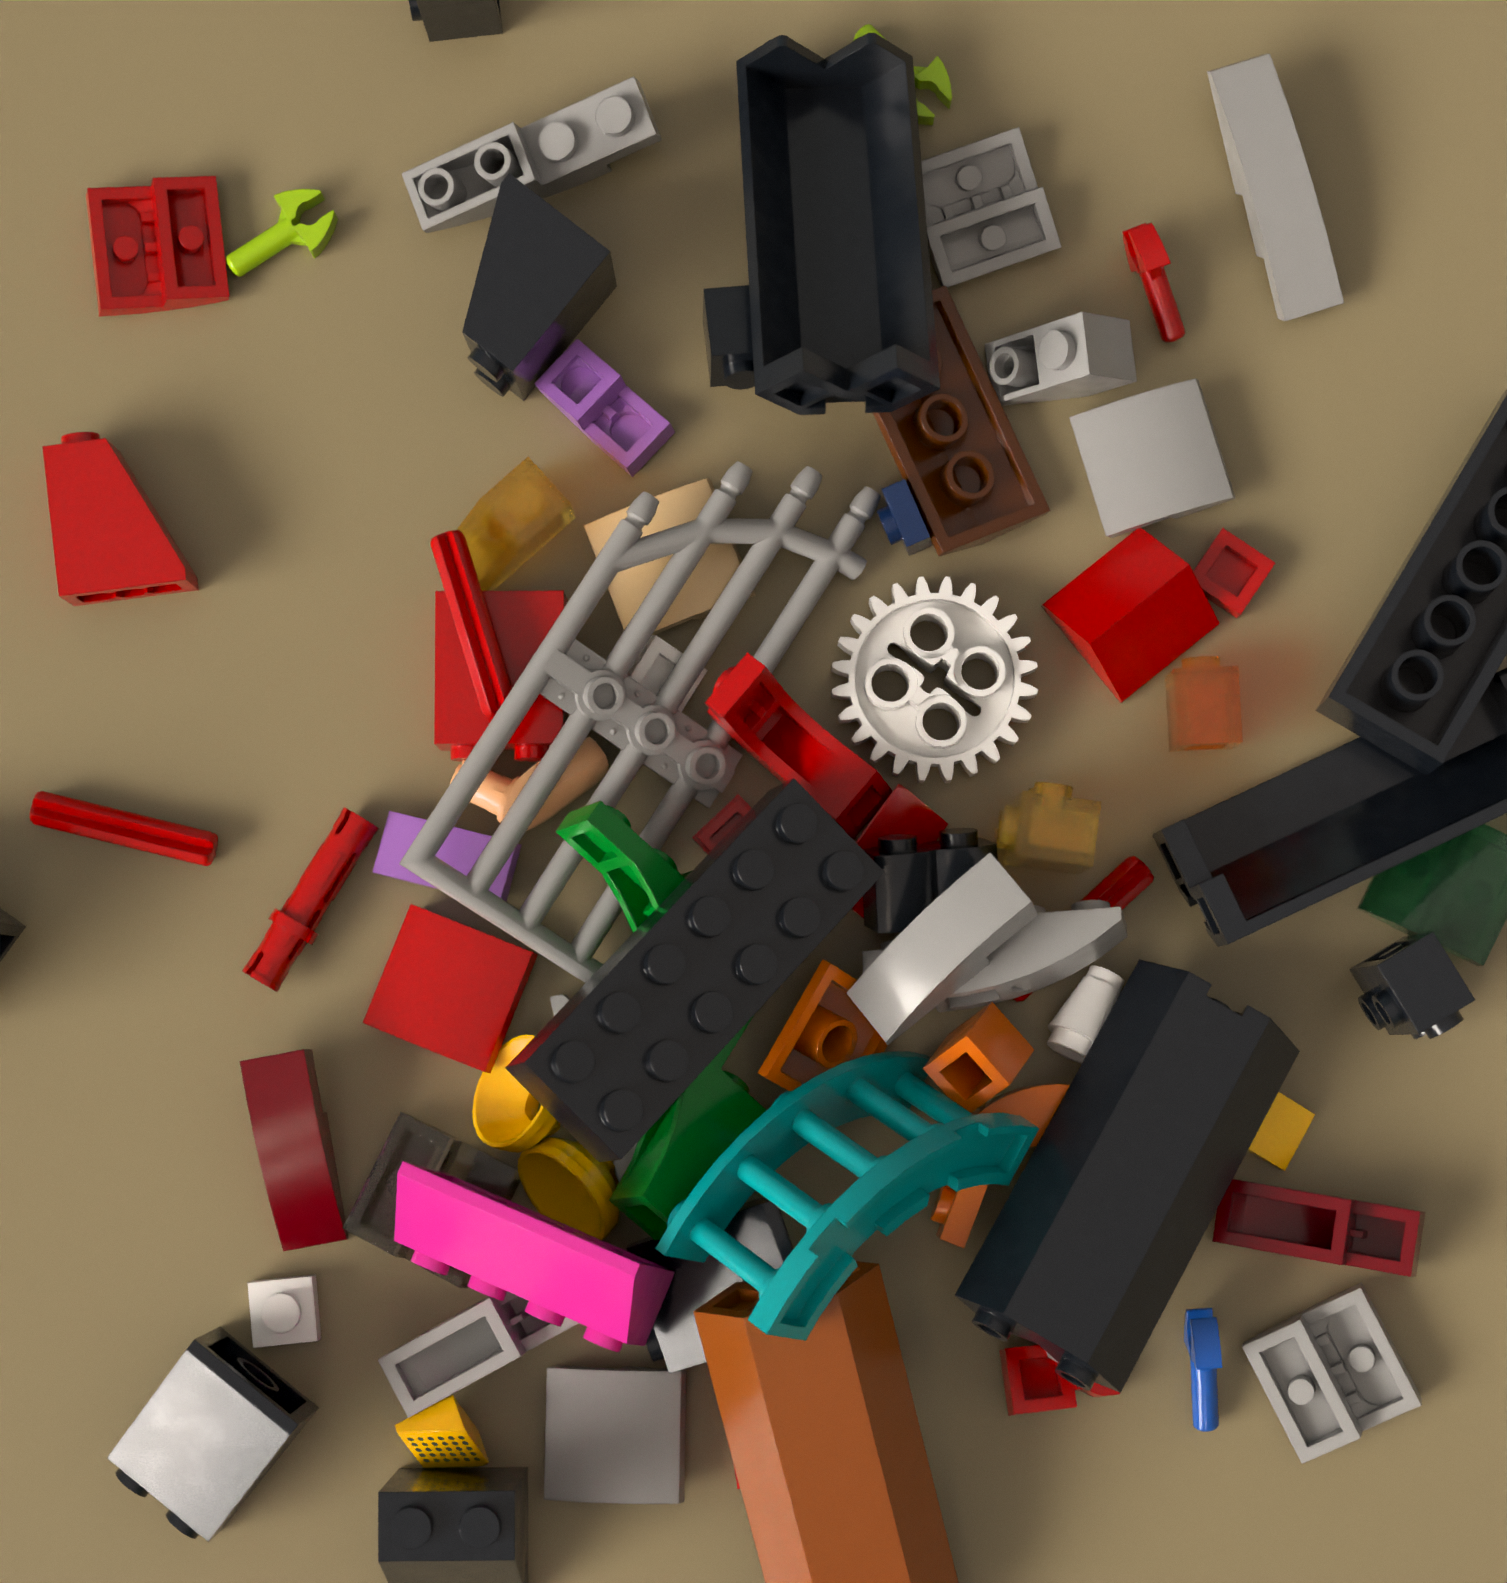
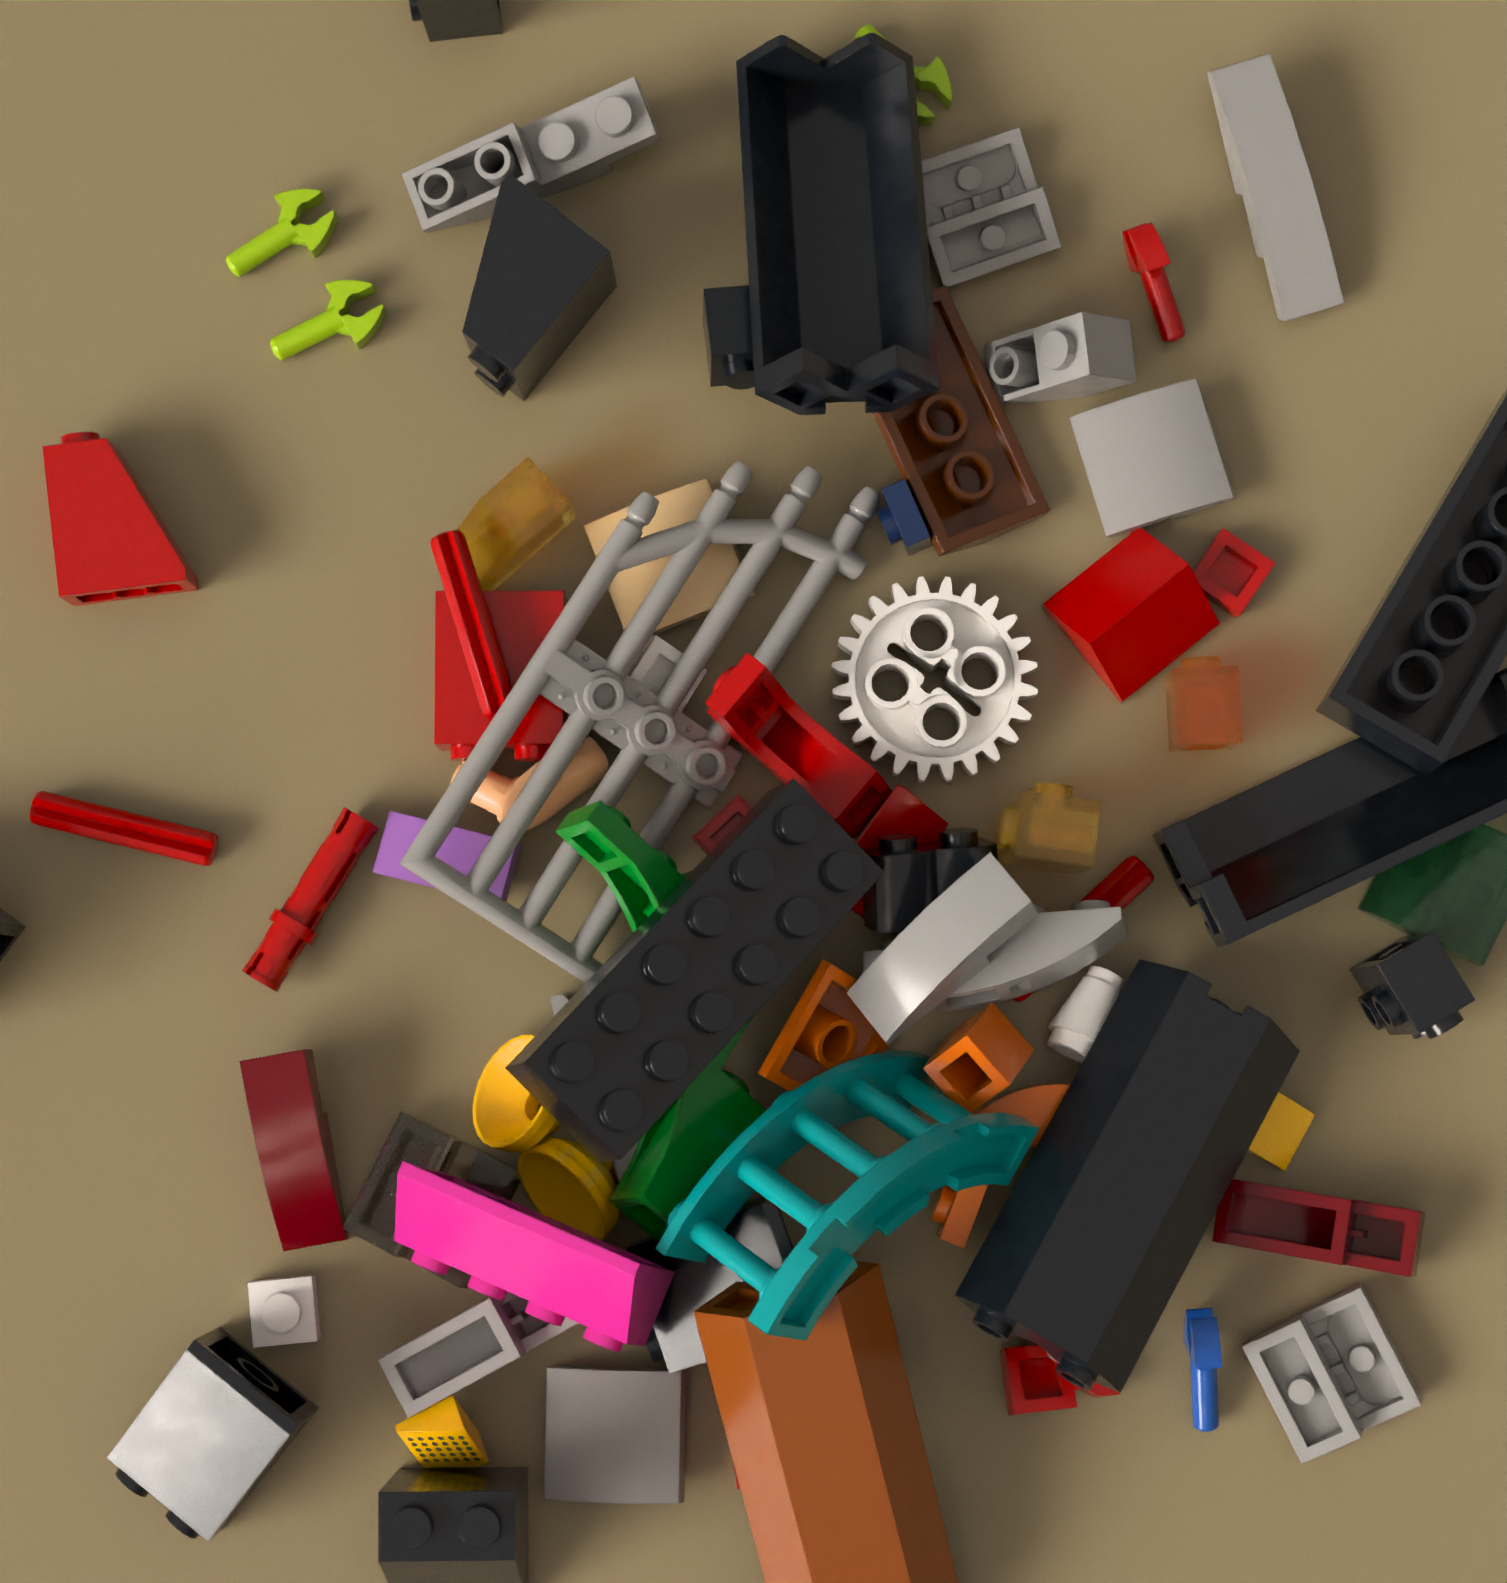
(157, 246): red slope -> none
(333, 321): none -> lime bar
(450, 988): red slope -> none
(604, 407): medium lavender slope -> none

